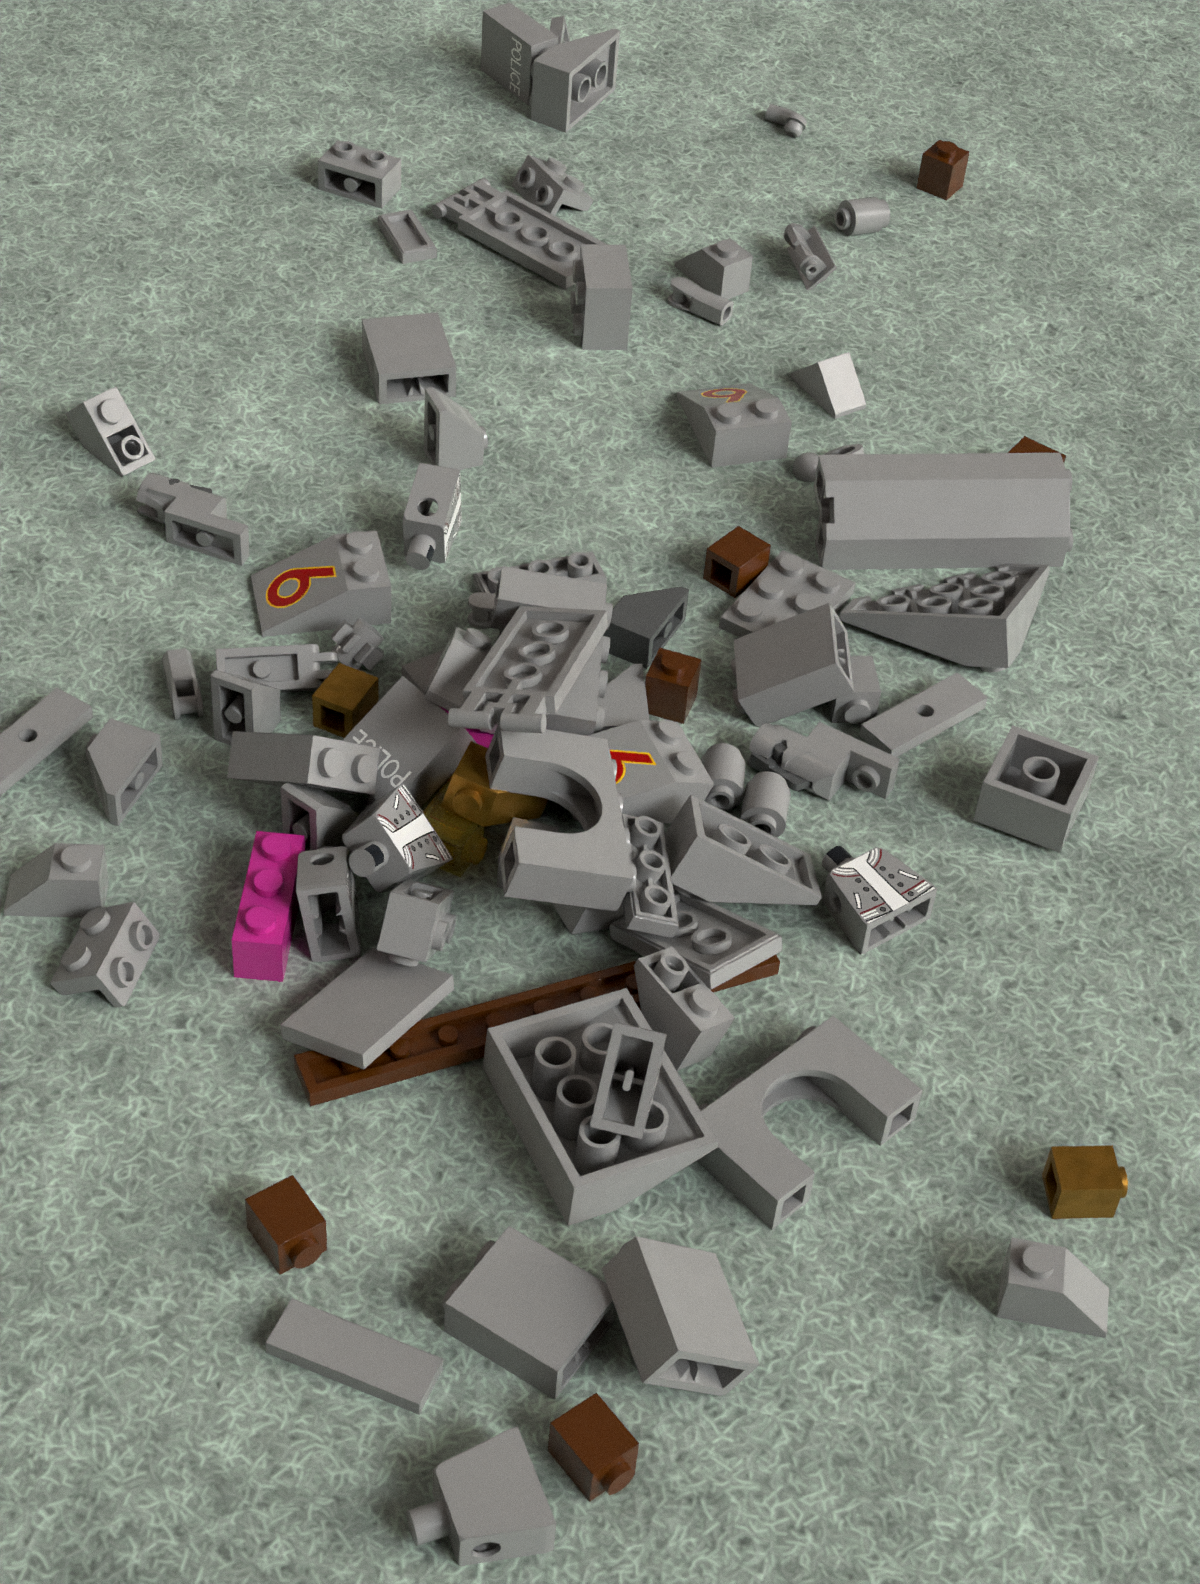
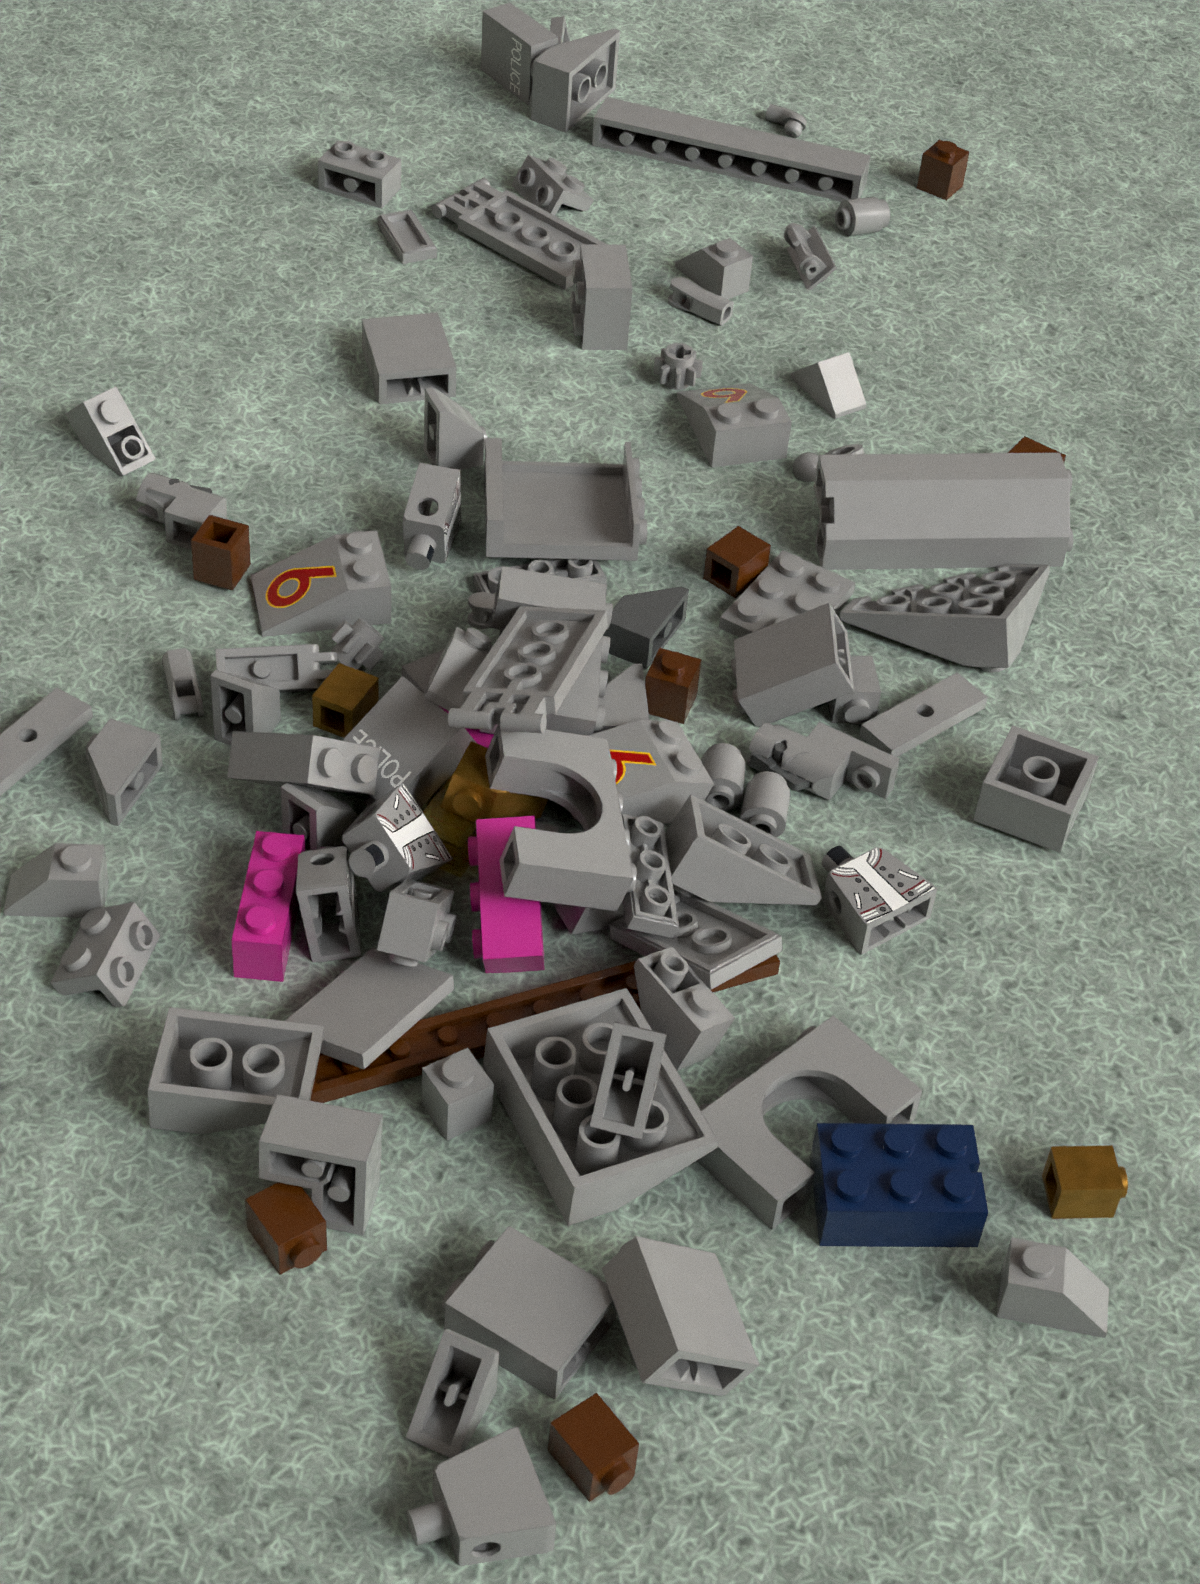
(221, 552): none -> reddish brown brick
(228, 1069): none -> light grey slope
(327, 1151): none -> light grey brick
(354, 1356): light grey tile -> none
(454, 1394): none -> light grey slope
(457, 1094): none -> light grey brick
(509, 926): none -> dark pink brick
(563, 508): none -> light grey panel
(678, 366): none -> light grey gear
(730, 150): none -> light grey brick
(897, 1185): none -> dark blue piece

